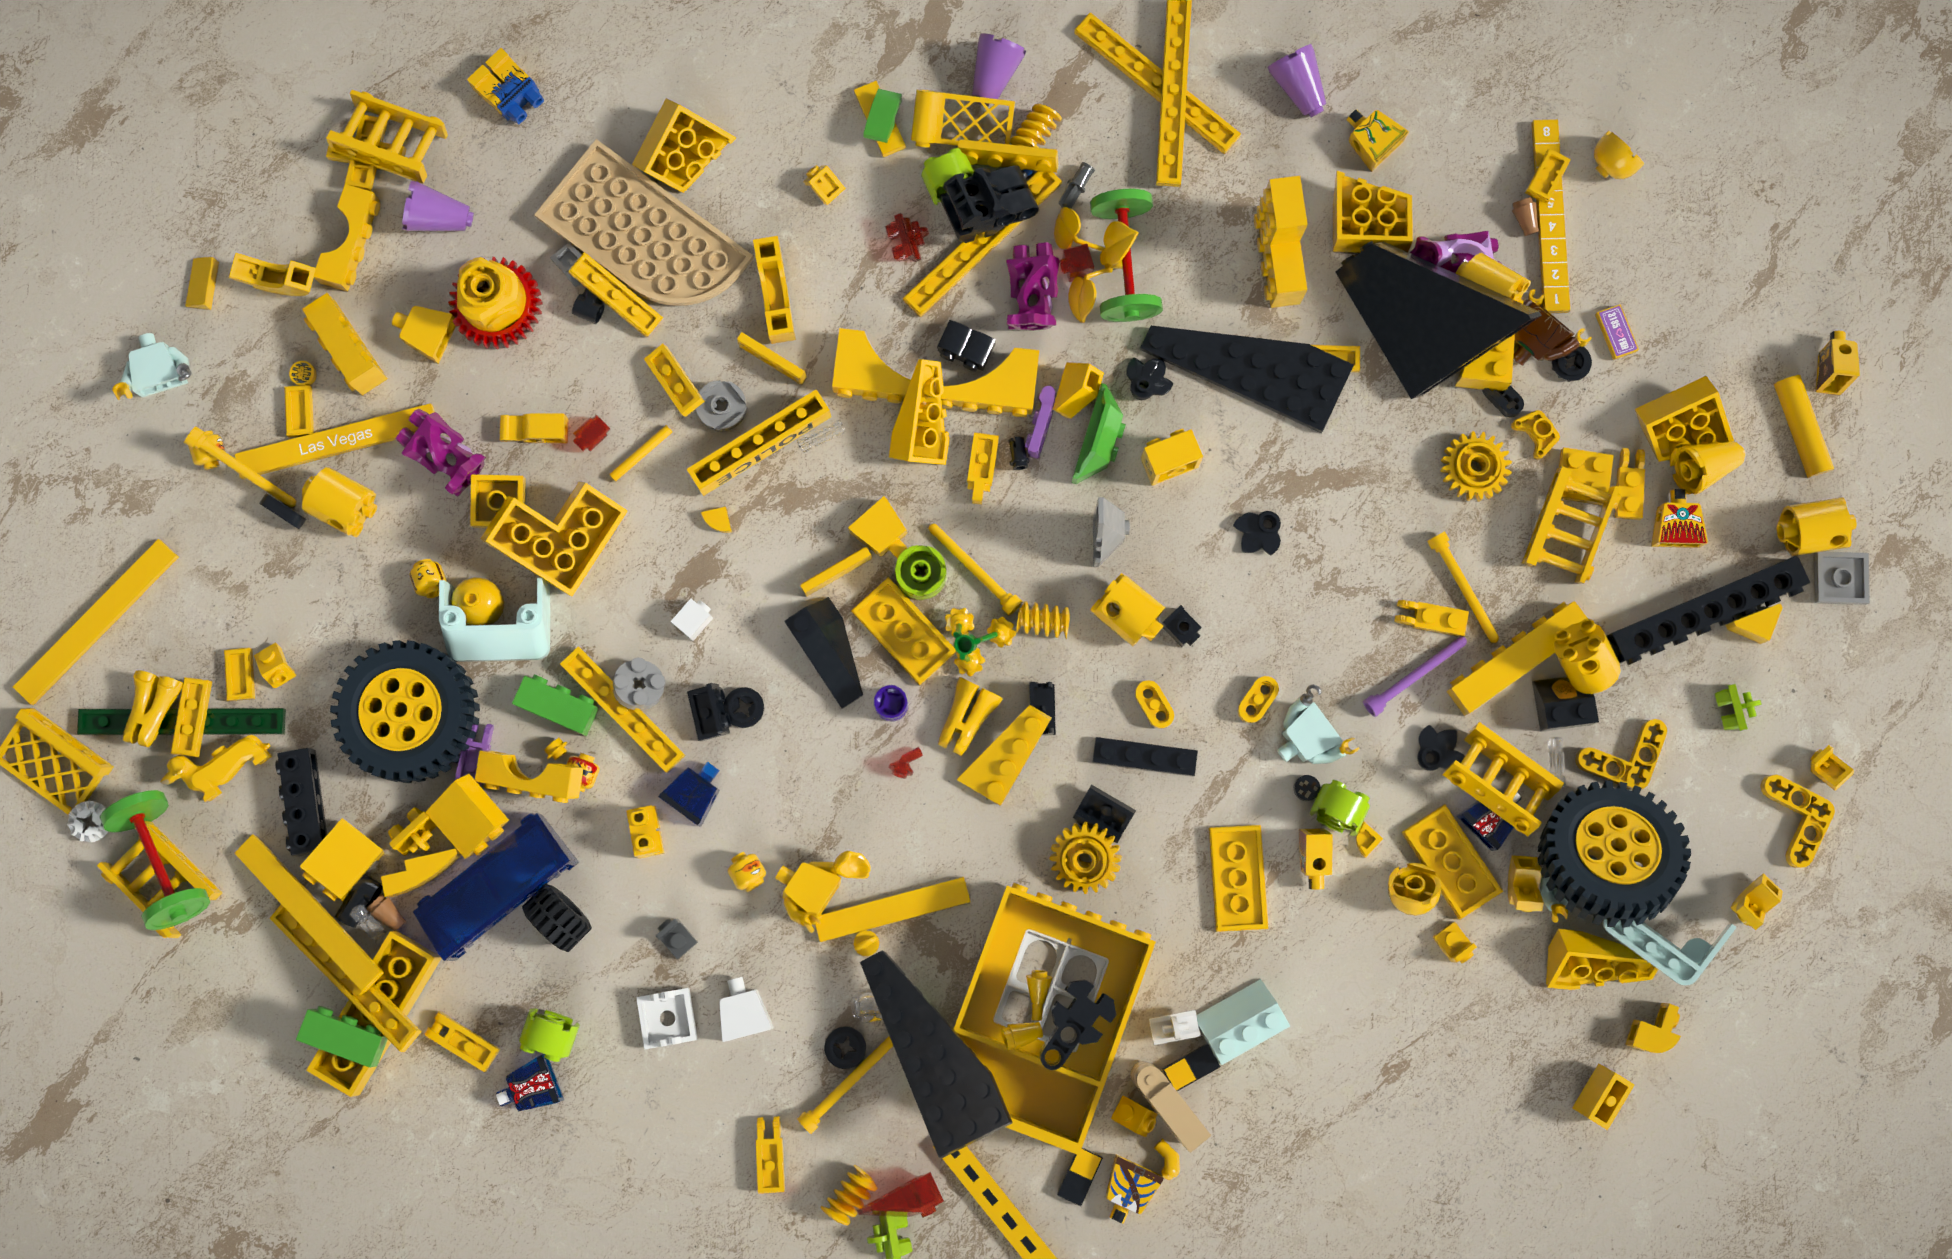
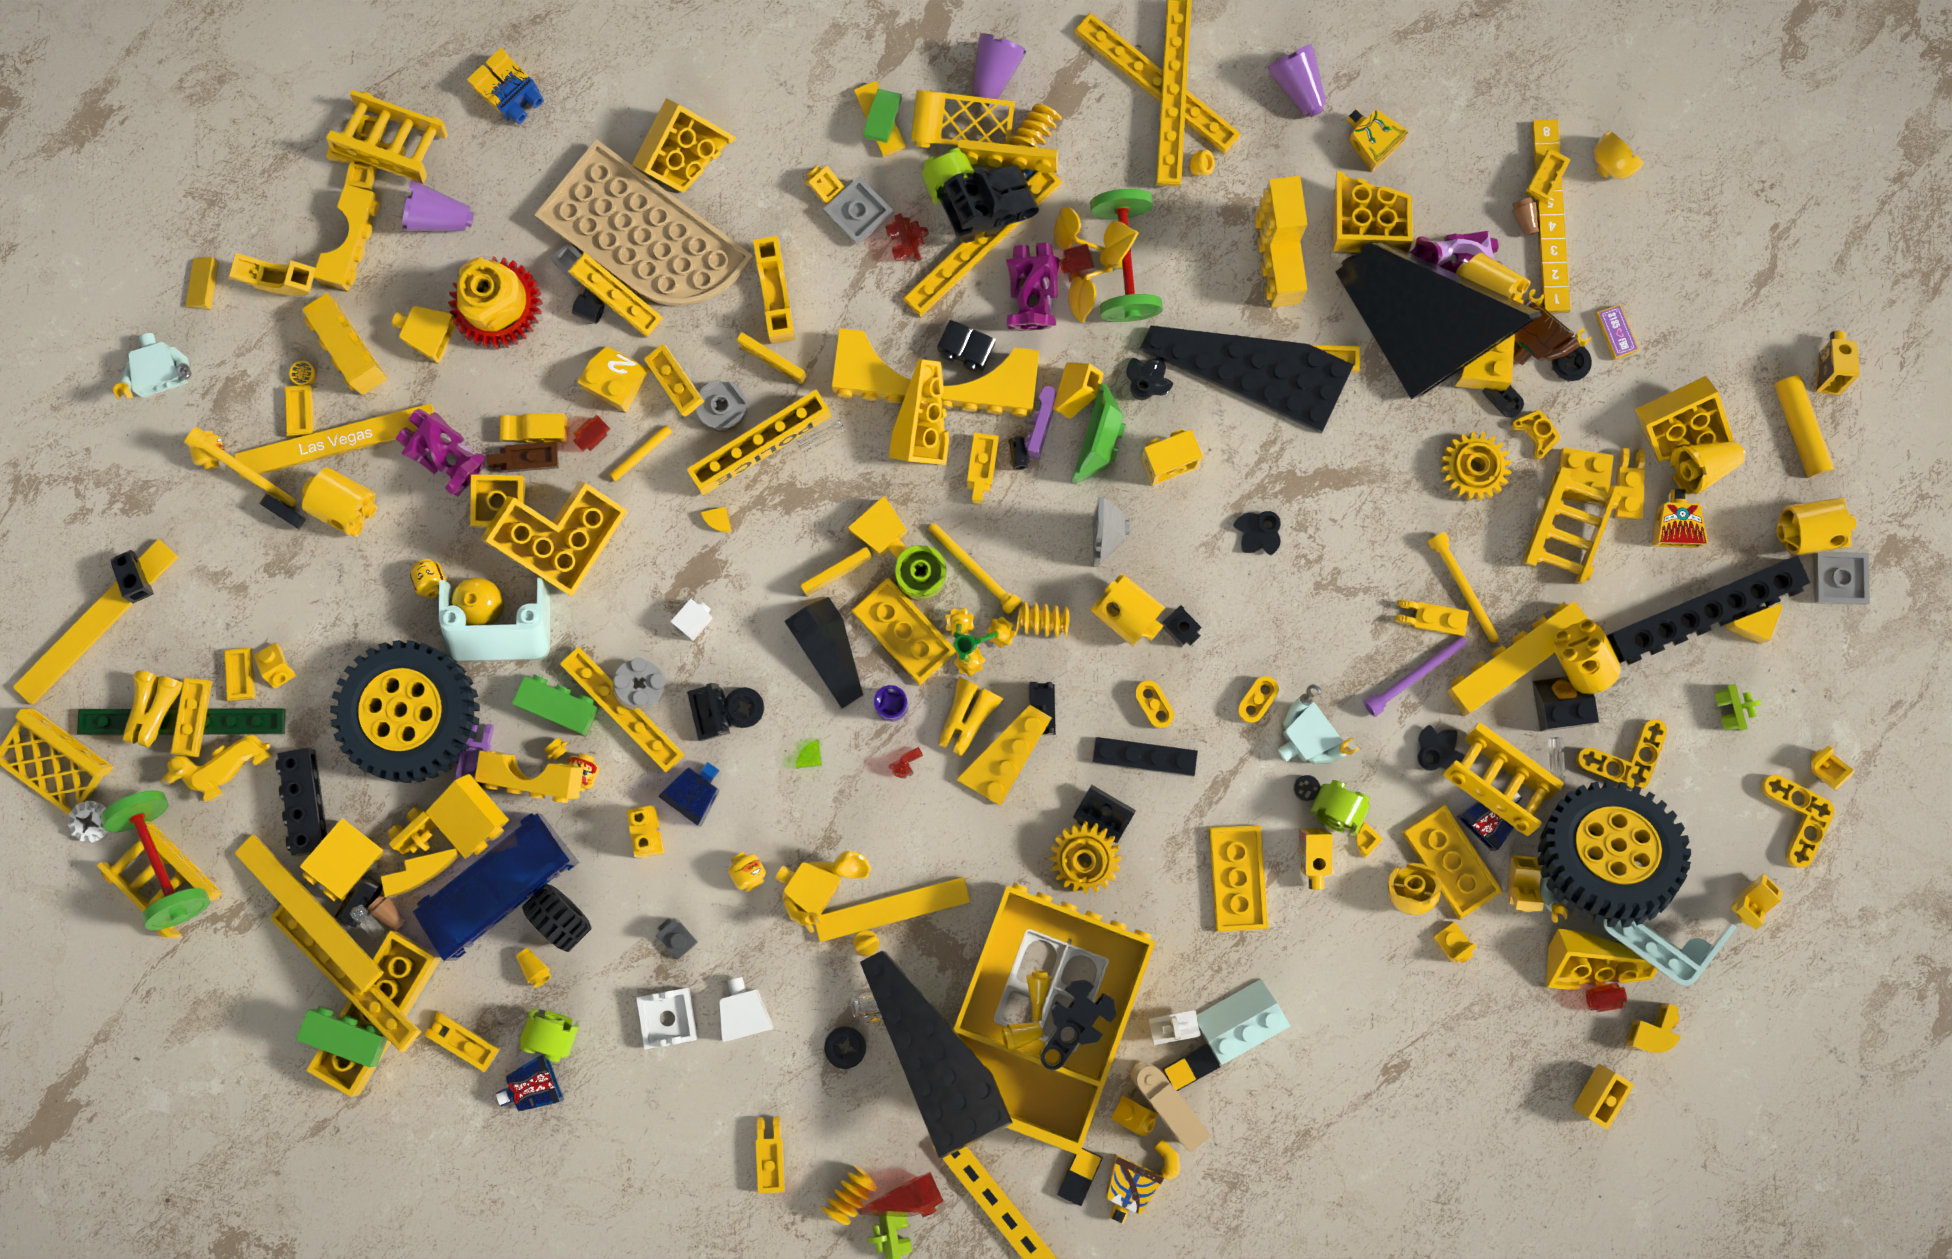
(131, 577): none -> black leg
(525, 457): none -> reddish brown hinge
(533, 968): none -> yellow cone
(613, 378): none -> yellow slope
(809, 756): none -> clear neon green tile
(812, 1118): yellow piece -> none
(858, 211): none -> light grey plate
(1076, 185): dark grey axle -> none
(1202, 163): none -> yellow tile
(1606, 997): none -> clear red brick

